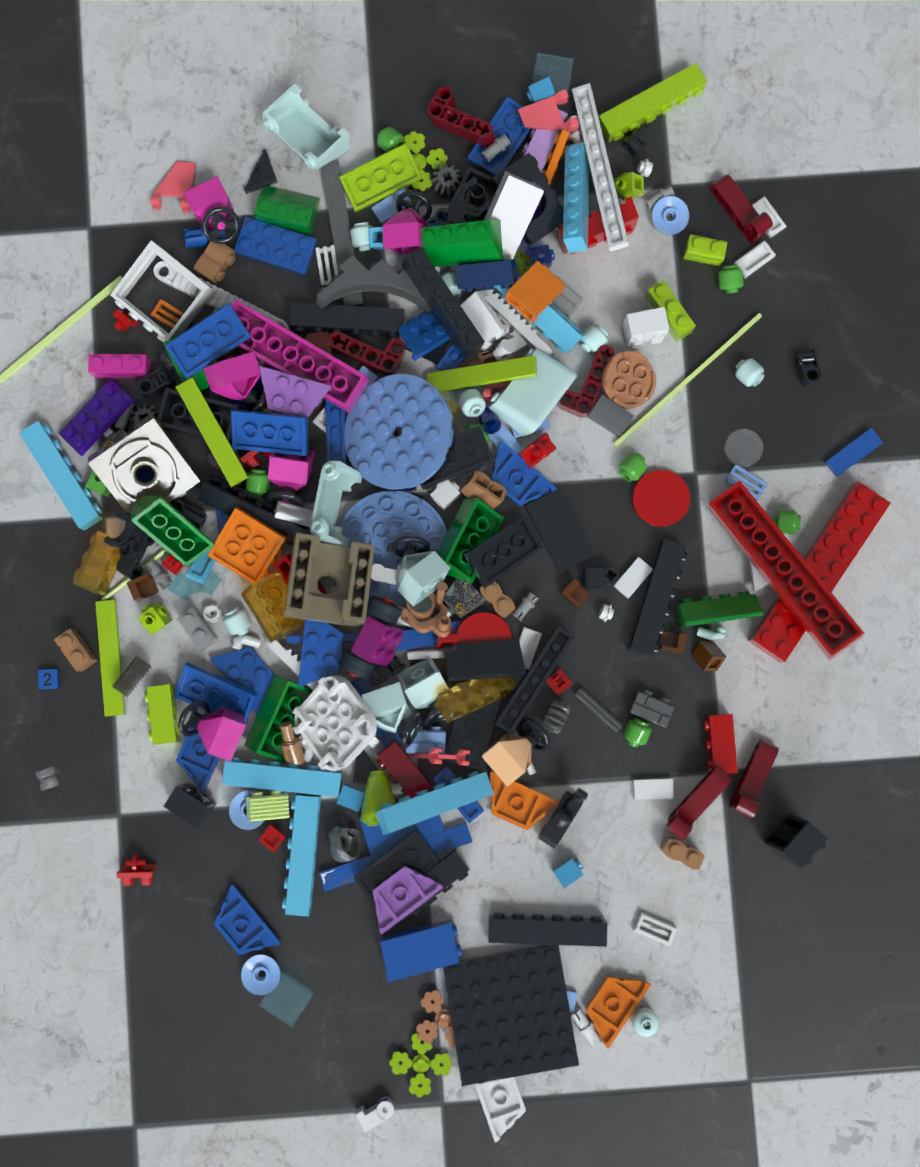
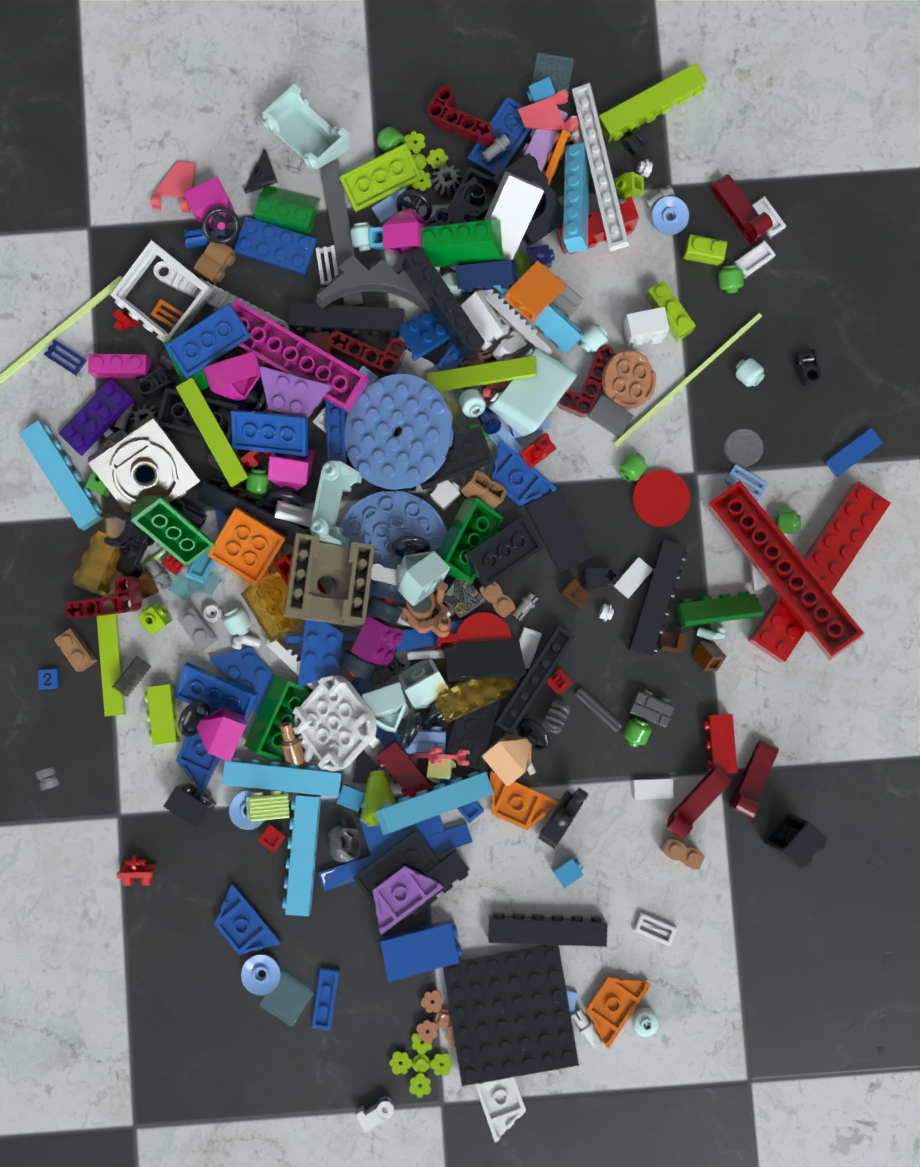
(52, 348): none -> clear blue tile
(103, 605): none -> dark red beam
(325, 998): none -> blue tile
(440, 771): none -> yellowish green panel

